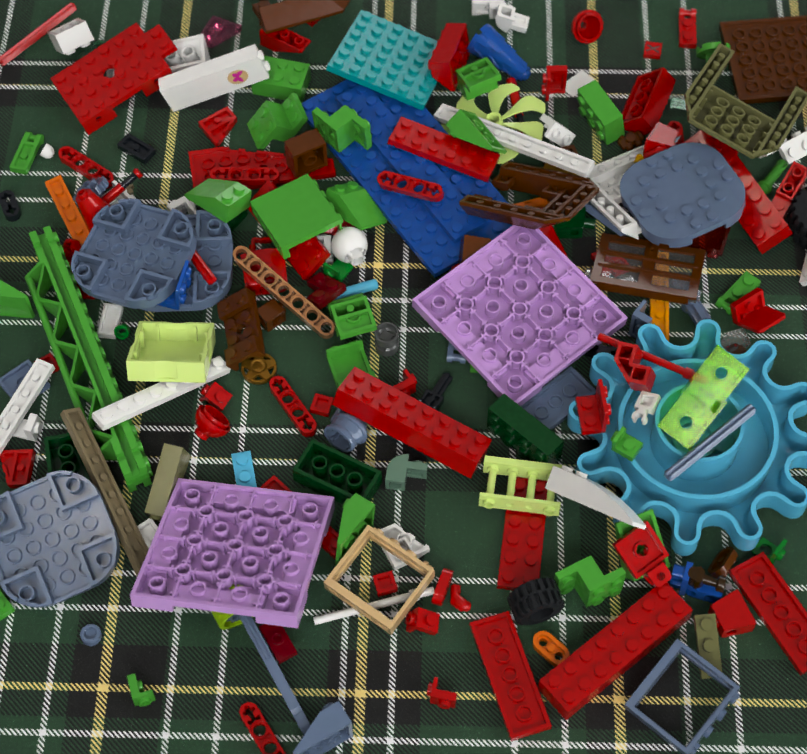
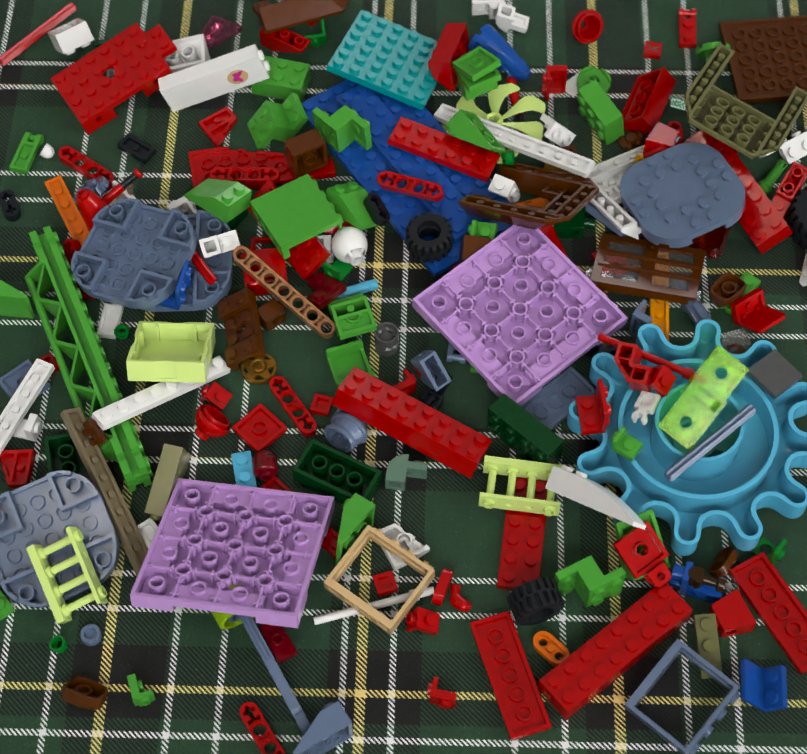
(47, 573): none -> yellowish green fence
(56, 646): none -> green hinge
(84, 693): none -> reddish brown piece
(92, 429): none -> reddish brown piece
(219, 244): none -> white brick
(259, 428): none -> red plate
(265, 465): none -> dark red head
(317, 39): none -> green bracket
(376, 209): none -> black beam
(428, 366): none -> sand blue torso
(429, 225): none -> black tyre
(476, 63): none -> bright green plate
(483, 229): none -> bright green bracket
(505, 188): none -> white bracket
(508, 158): none -> green hinge
(591, 73): none -> bright green plate
(662, 380): none -> red bracket
(727, 289): none -> reddish brown piece
(764, 687): none -> blue bracket
(774, 374): none -> dark grey tile

